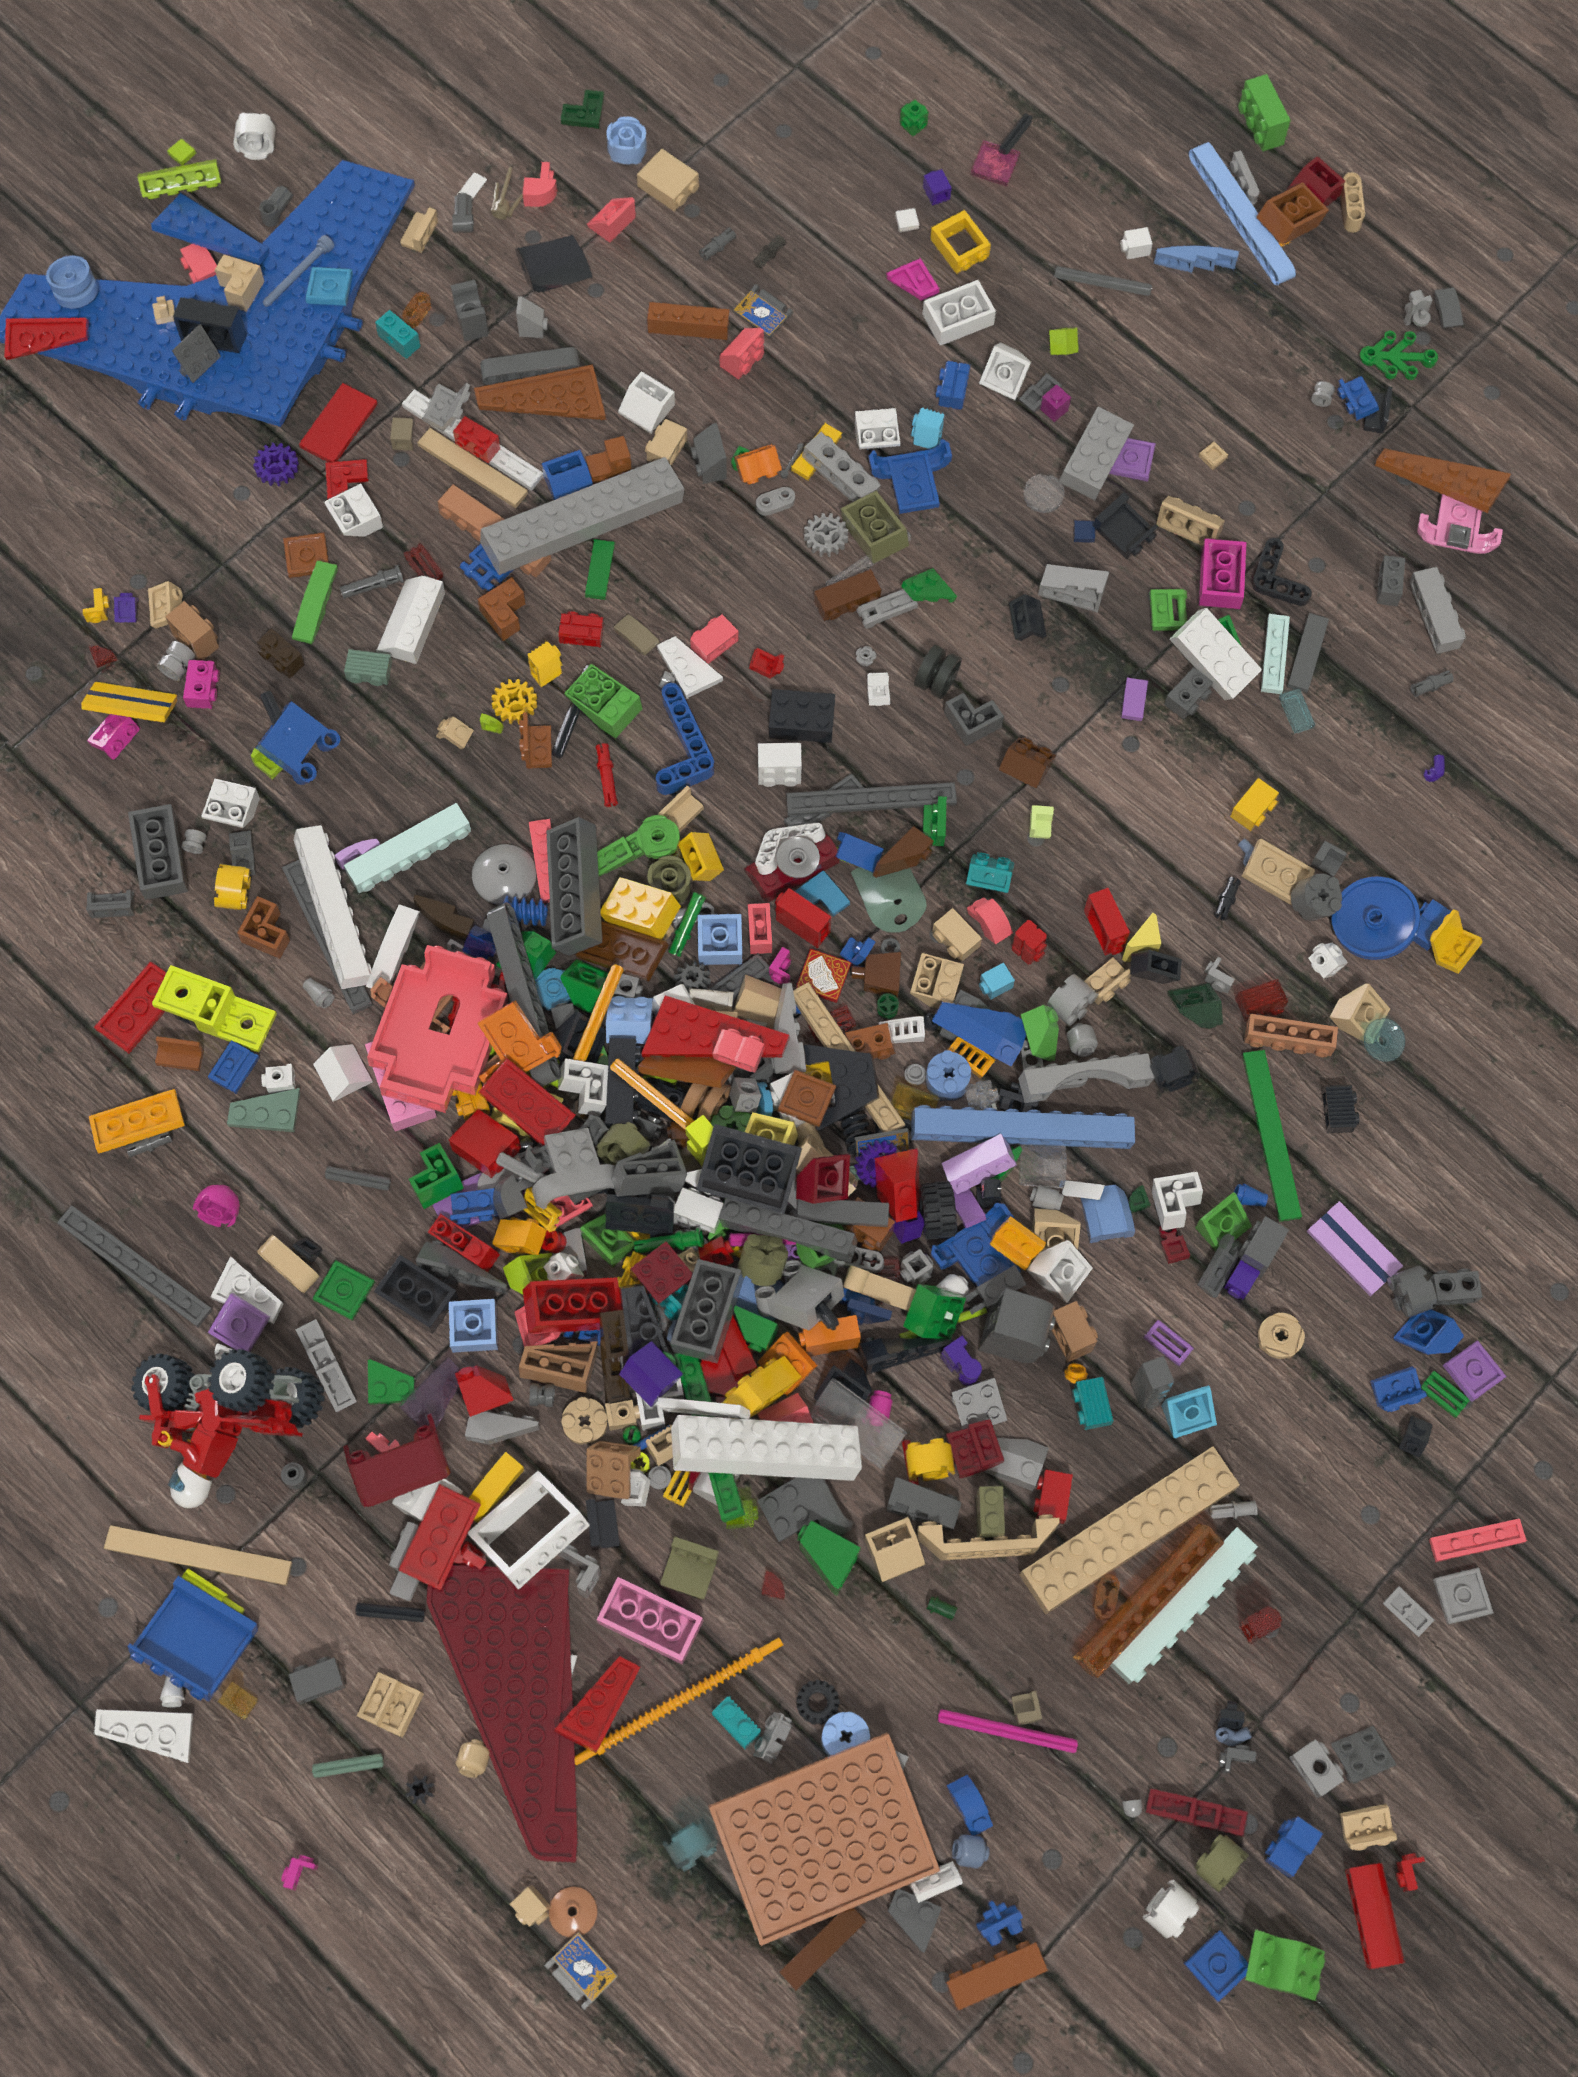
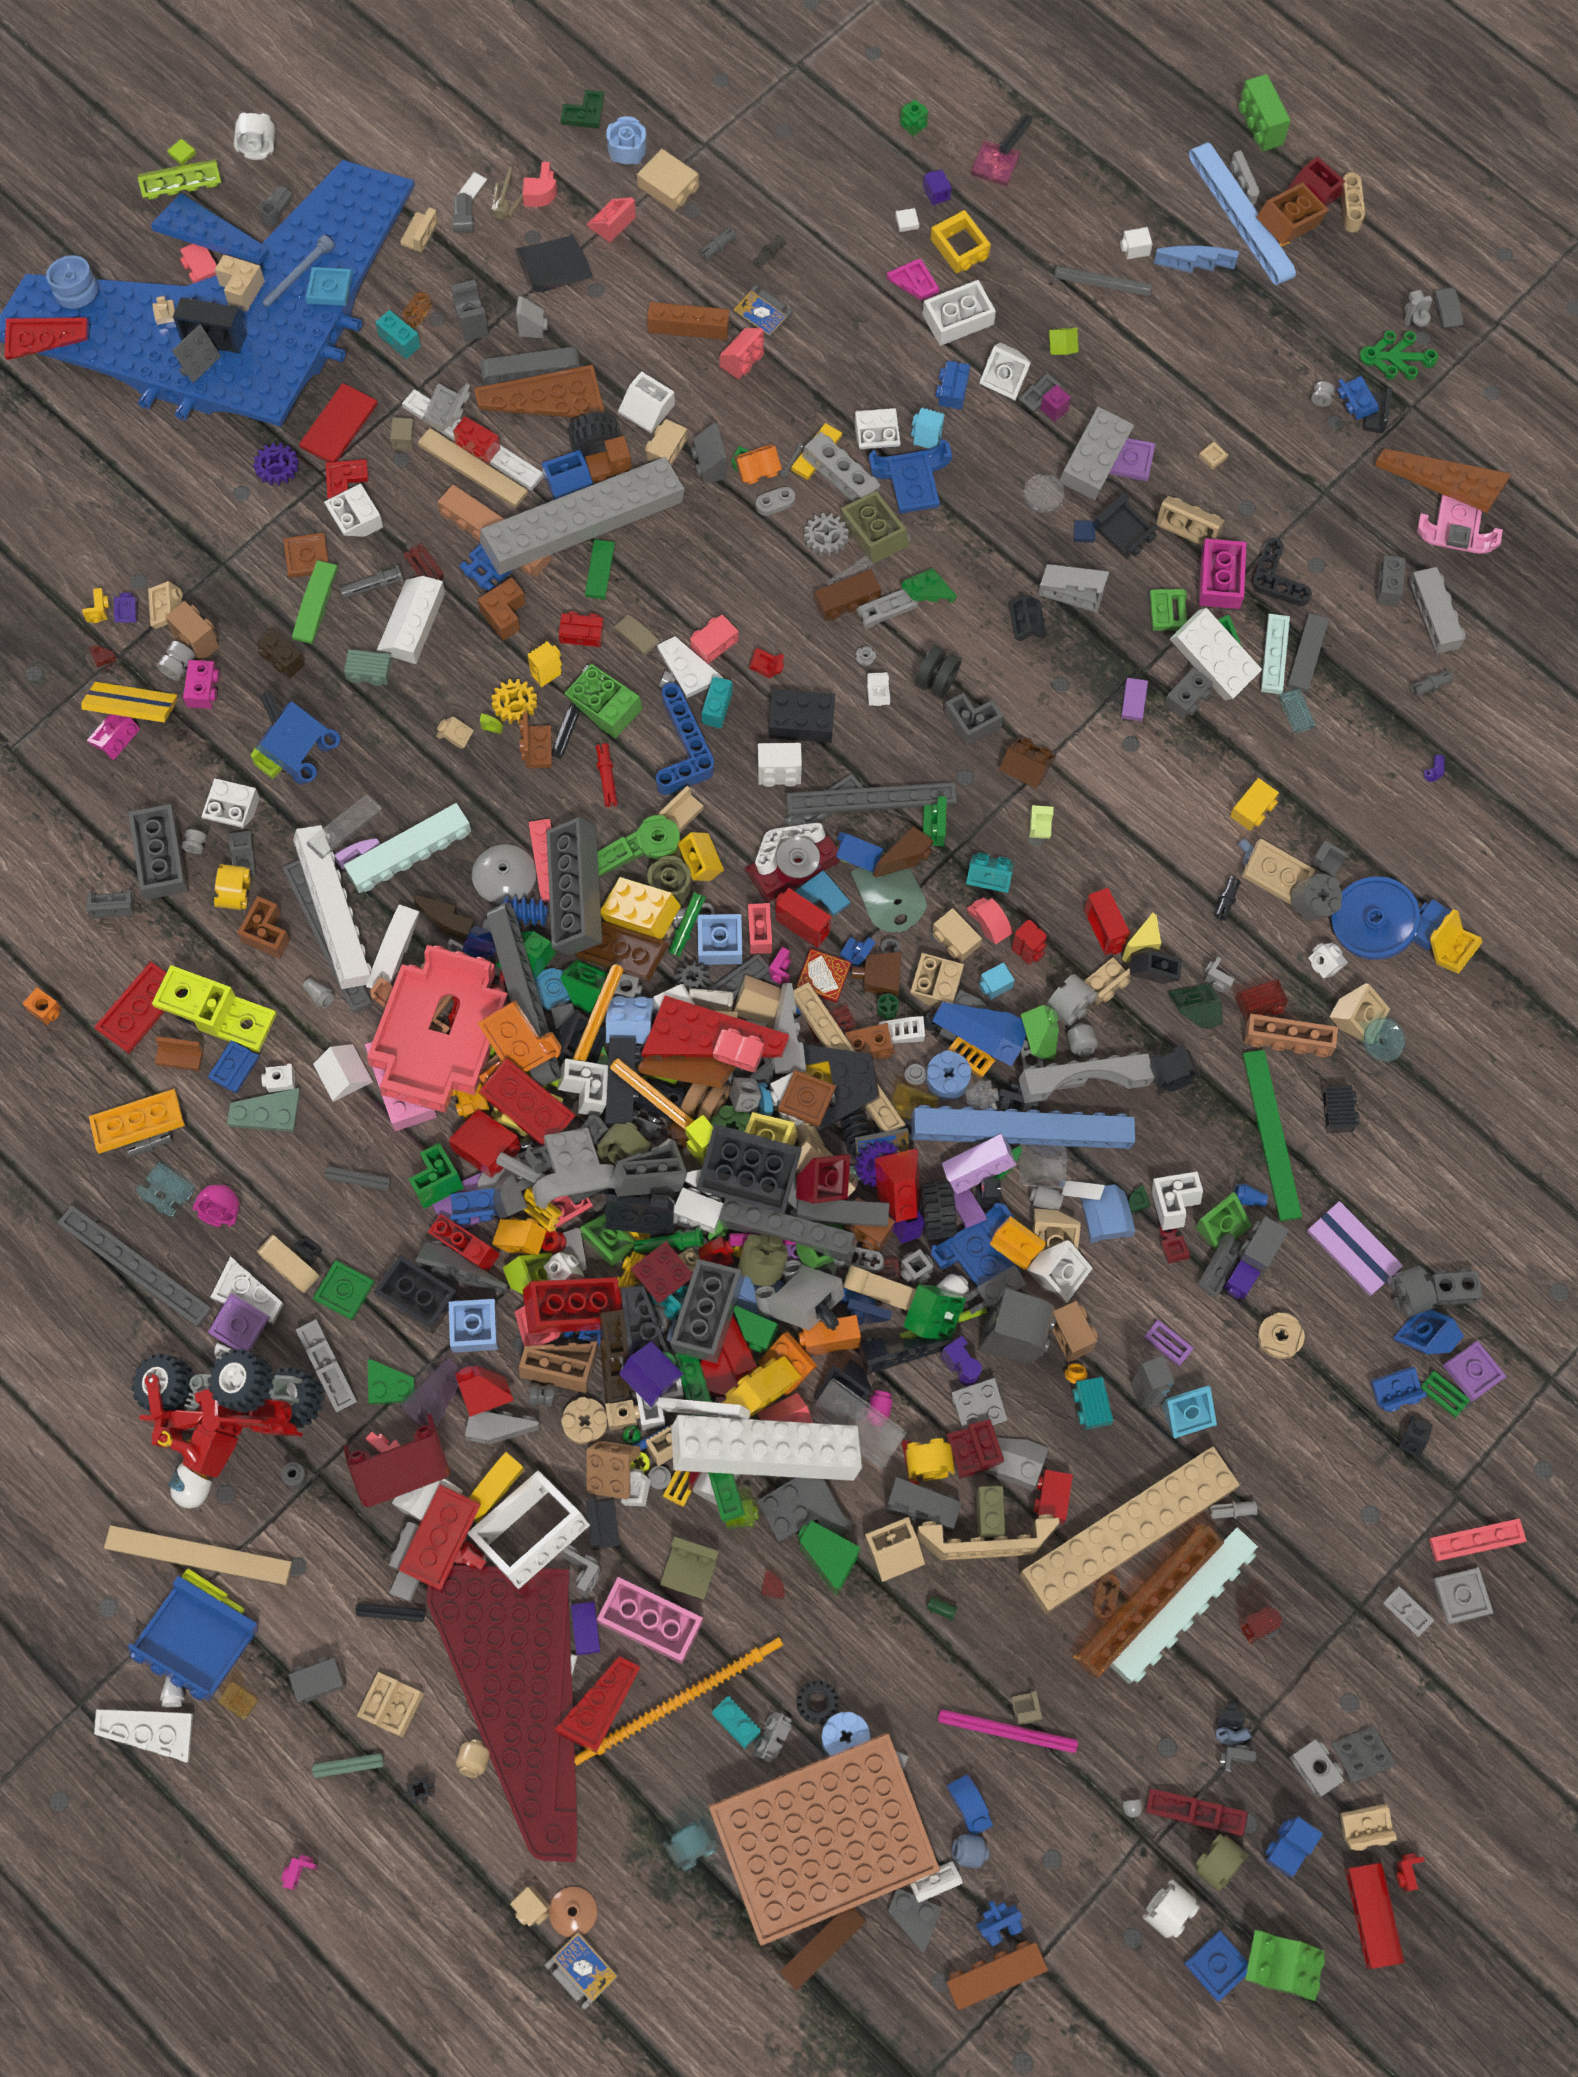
(36, 1000): none -> orange brick
(168, 1183): none -> clear light blue plate
(344, 826): none -> clear tile
(585, 1628): none -> dark purple slope
(590, 431): none -> black tyre
(717, 702): none -> teal brick

